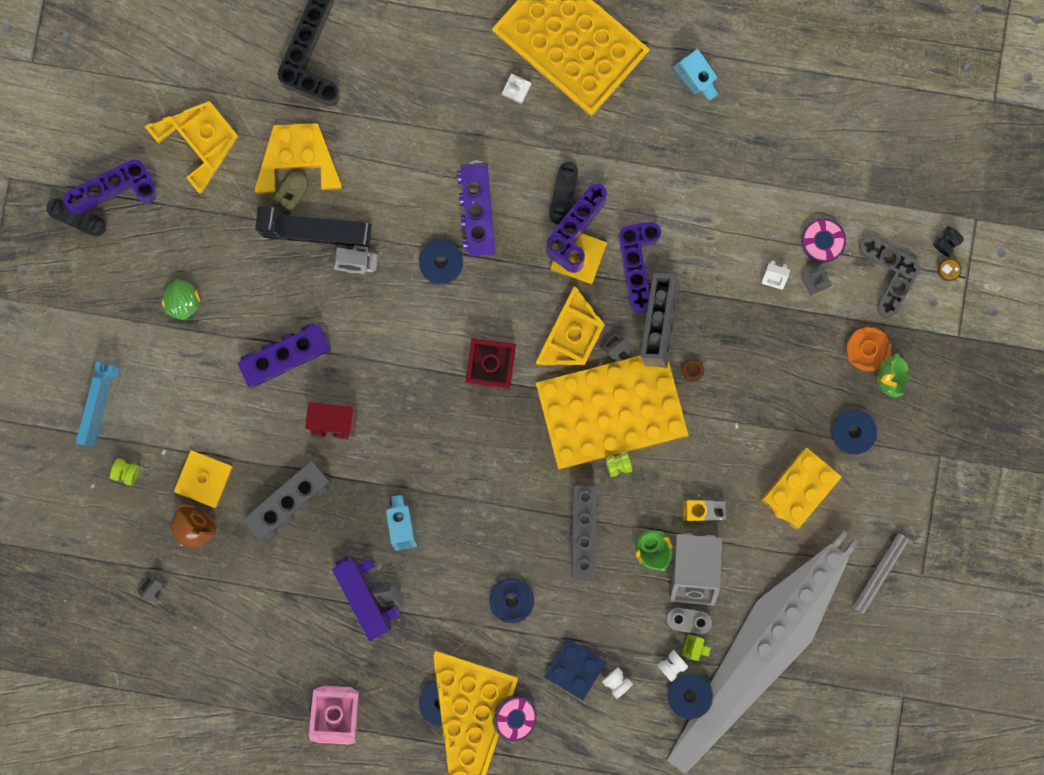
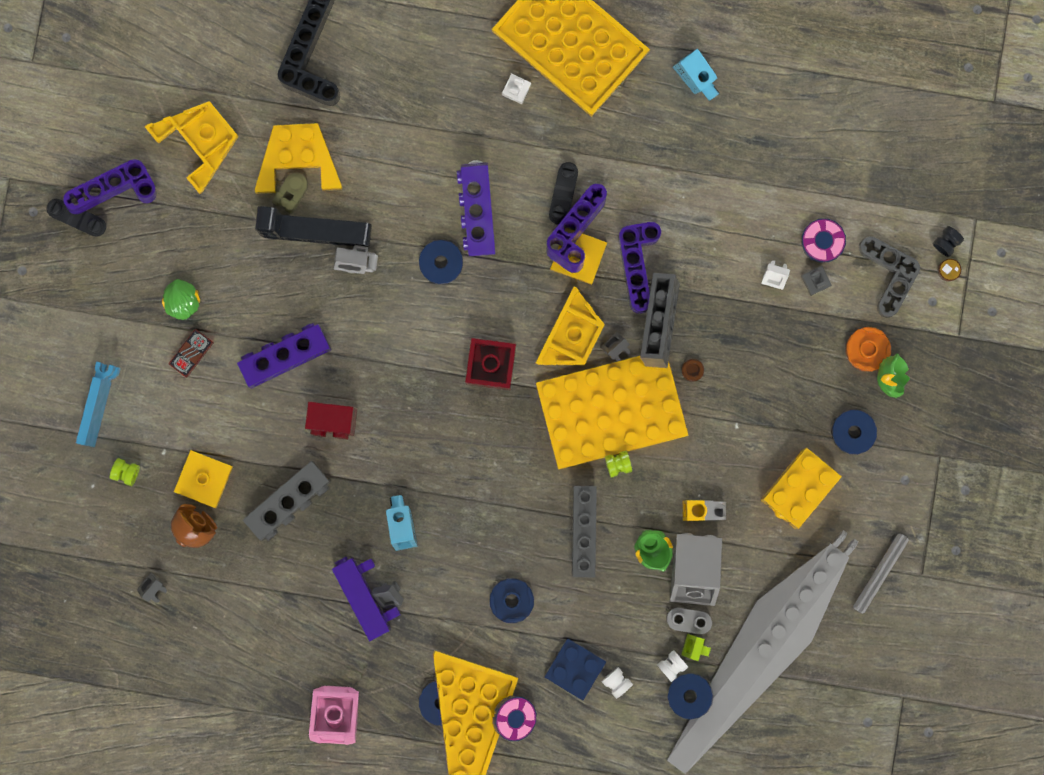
(191, 353): none -> tile

